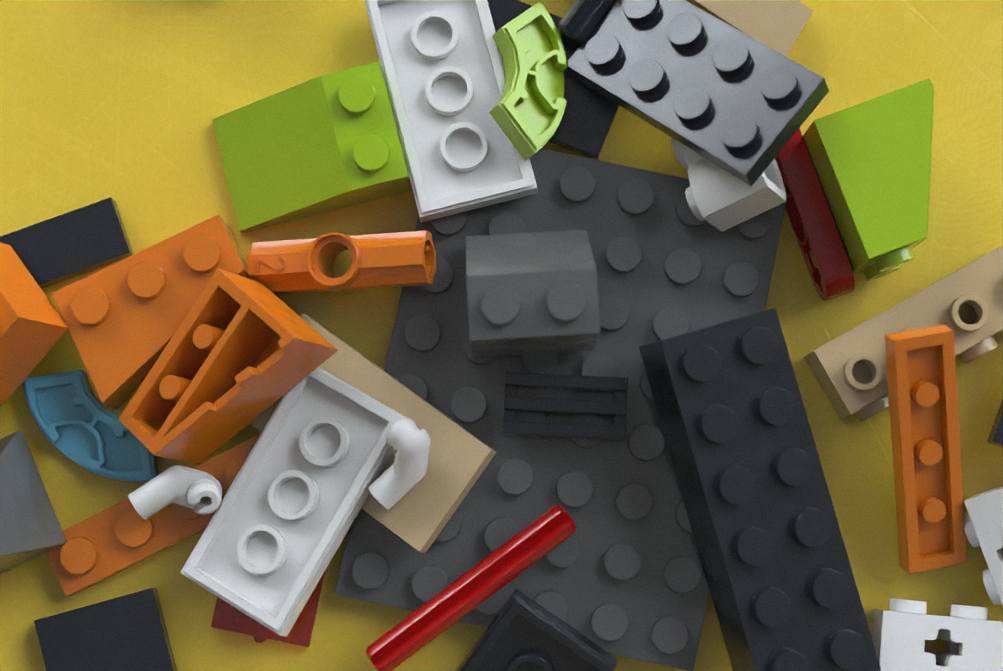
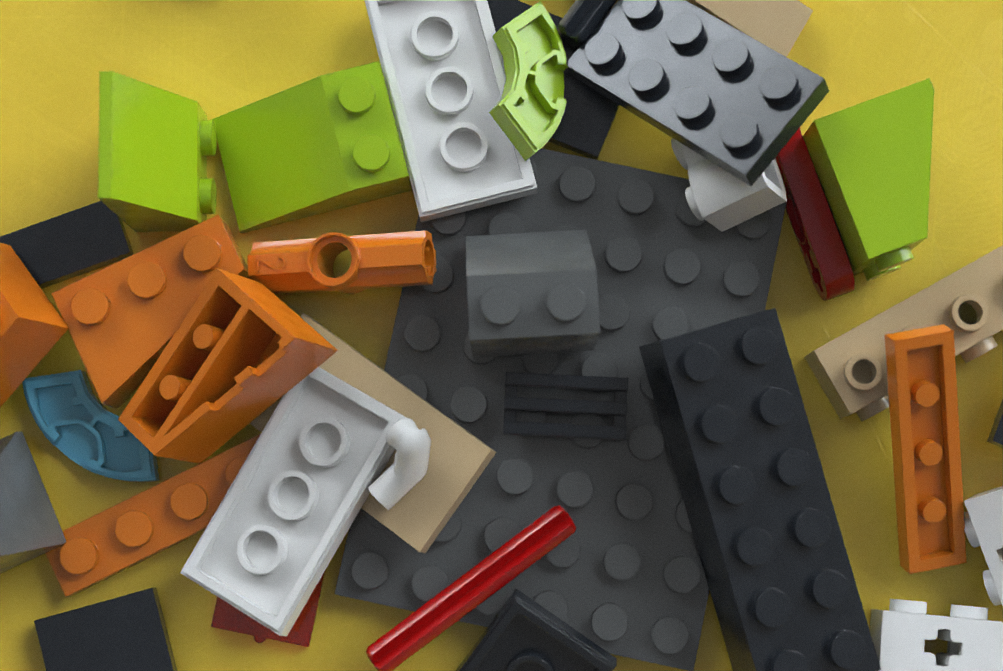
(154, 155): none -> lime slope
(178, 486): white arm -> none

